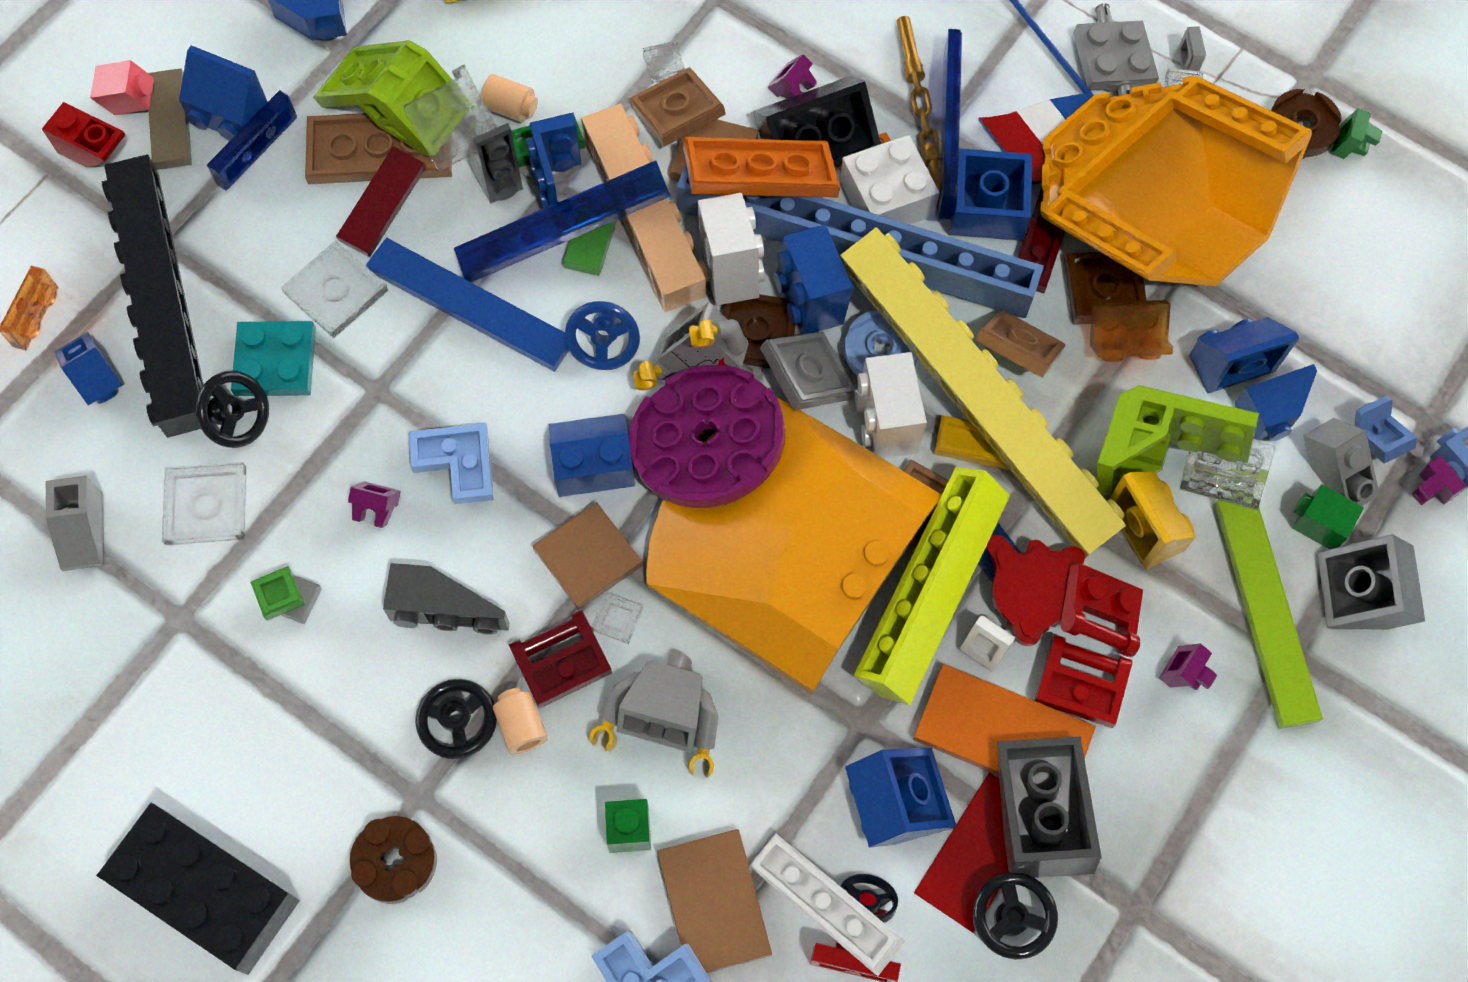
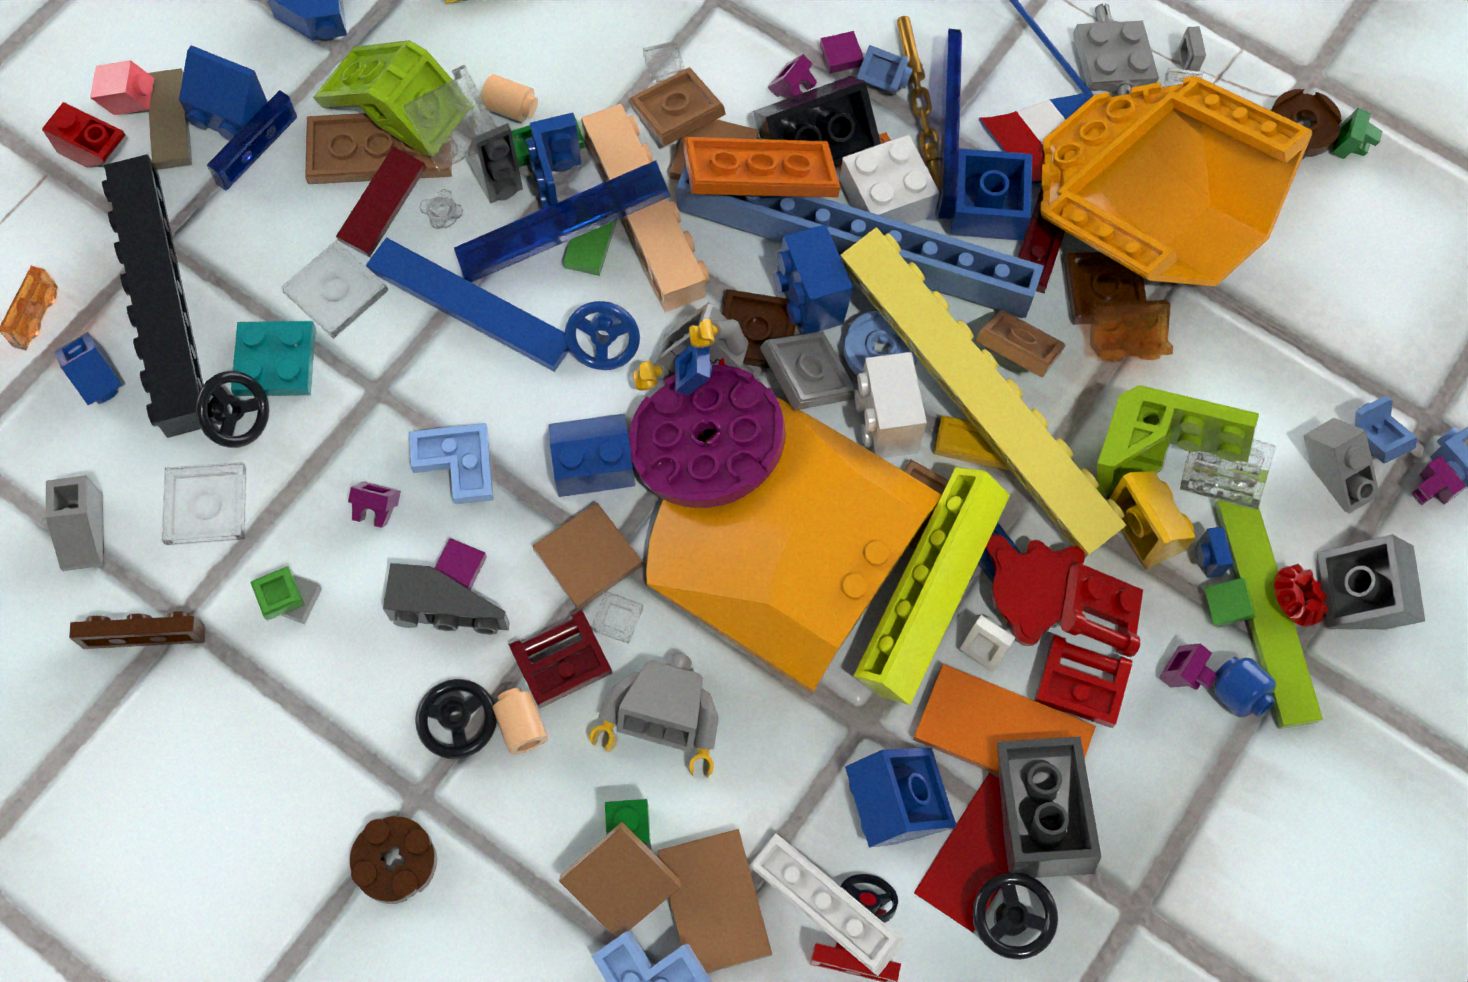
(137, 630): none -> reddish brown plate
(198, 888): black brick -> none
(445, 217): none -> clear plate
(461, 562): none -> magenta tile
(620, 880): none -> medium nougat tile
(692, 369): none -> blue plate
(730, 248): white brick -> none
(841, 52): none -> magenta tile
(884, 70): none -> medium blue bracket
(1213, 552): none -> blue plate
(1230, 602): none -> bright green tile
(1241, 352): blue slope -> none
(1244, 687): none -> blue head
(1278, 402): blue slope -> none
(1292, 600): none -> red gear
(1326, 517): green brick -> none

